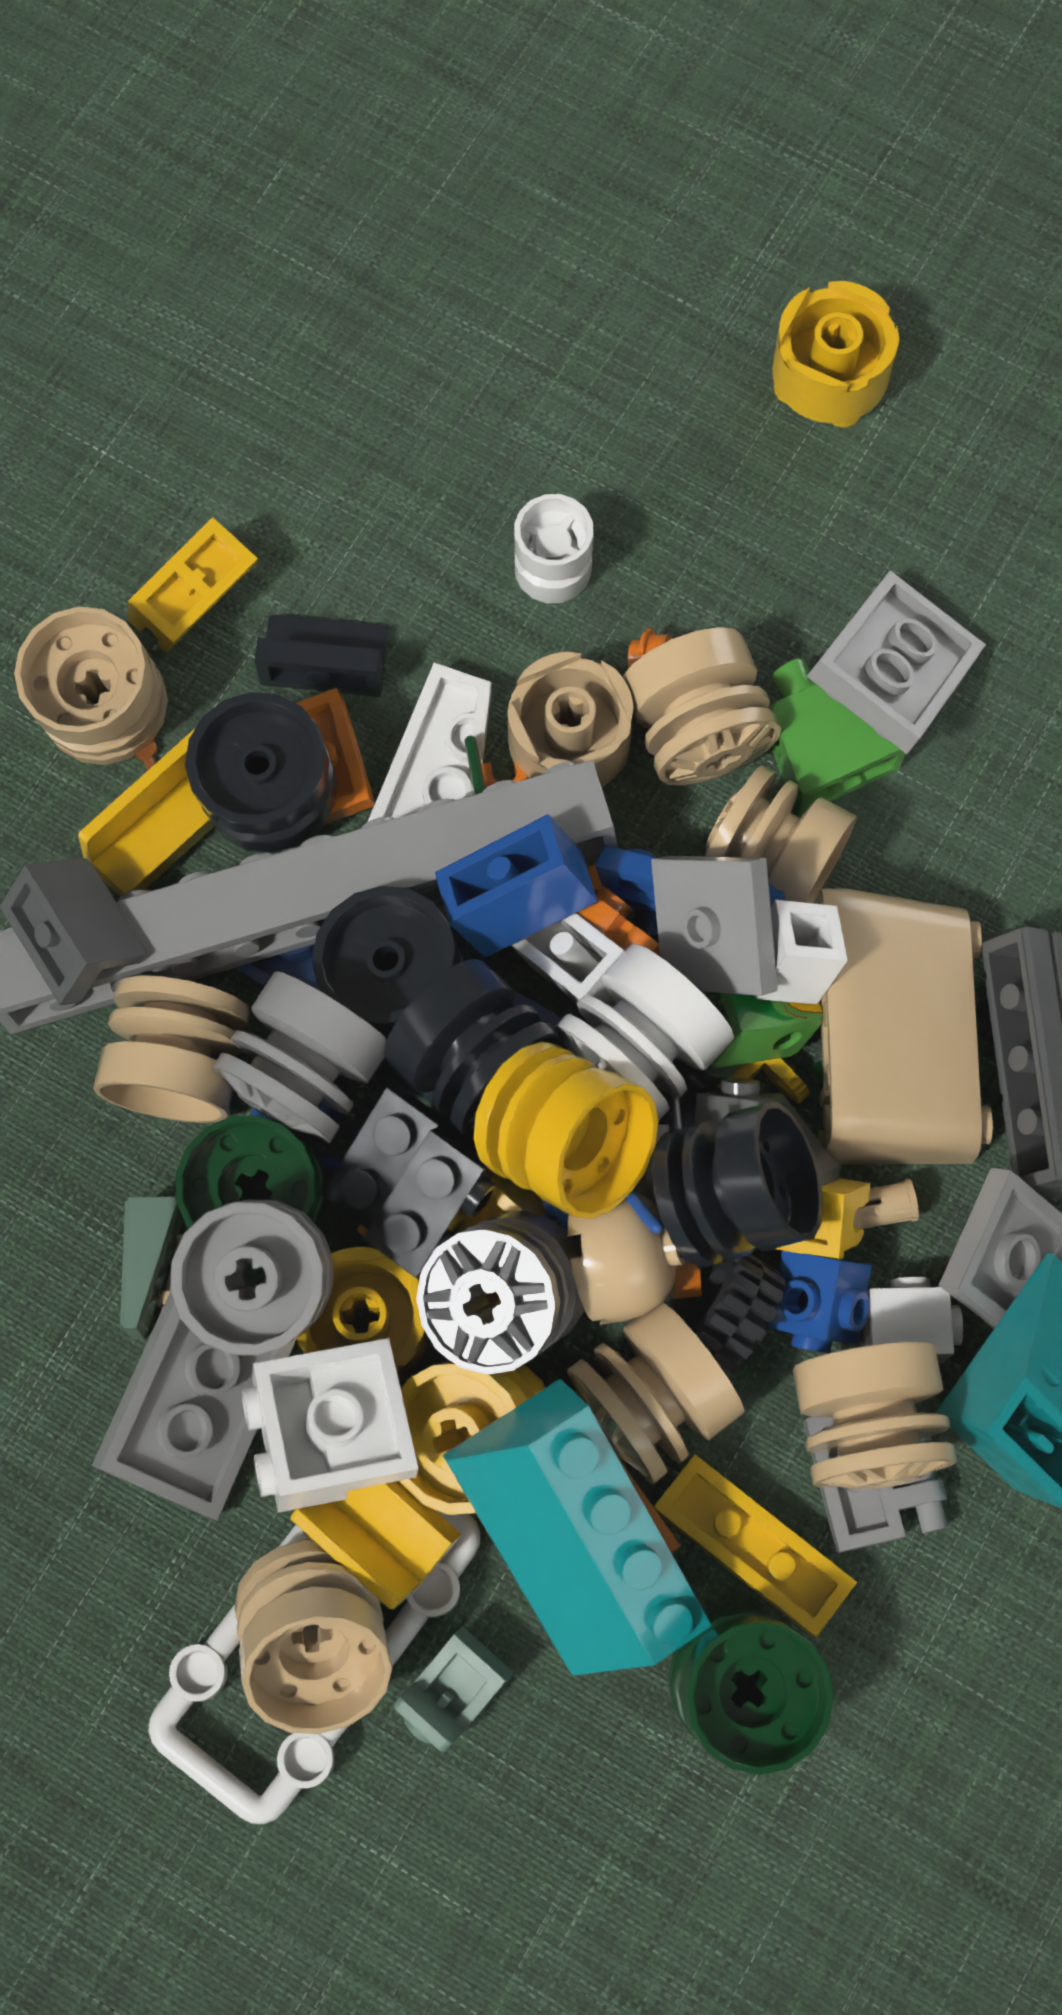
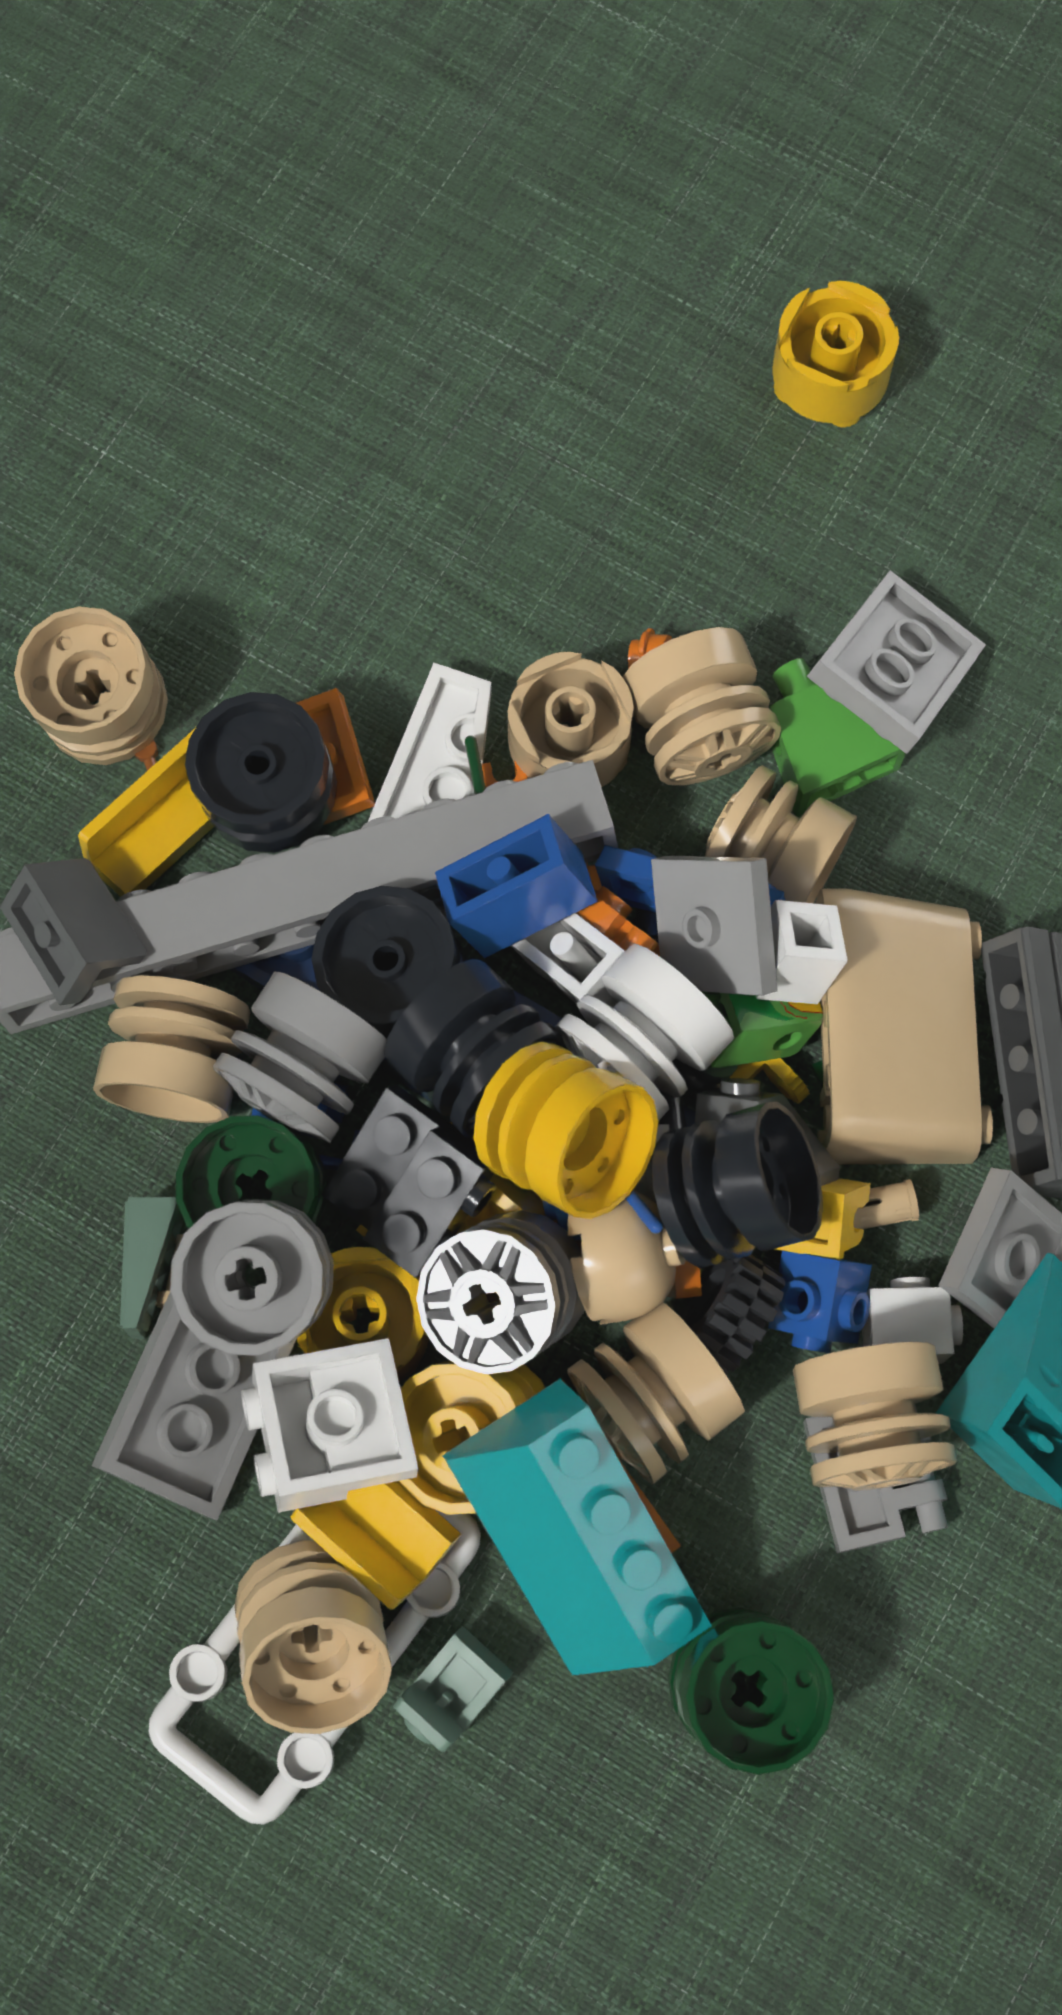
(190, 584): yellow hinge -> none
(322, 655): black panel -> none
(553, 548): white wheel -> none
(754, 1546): yellow plate -> none

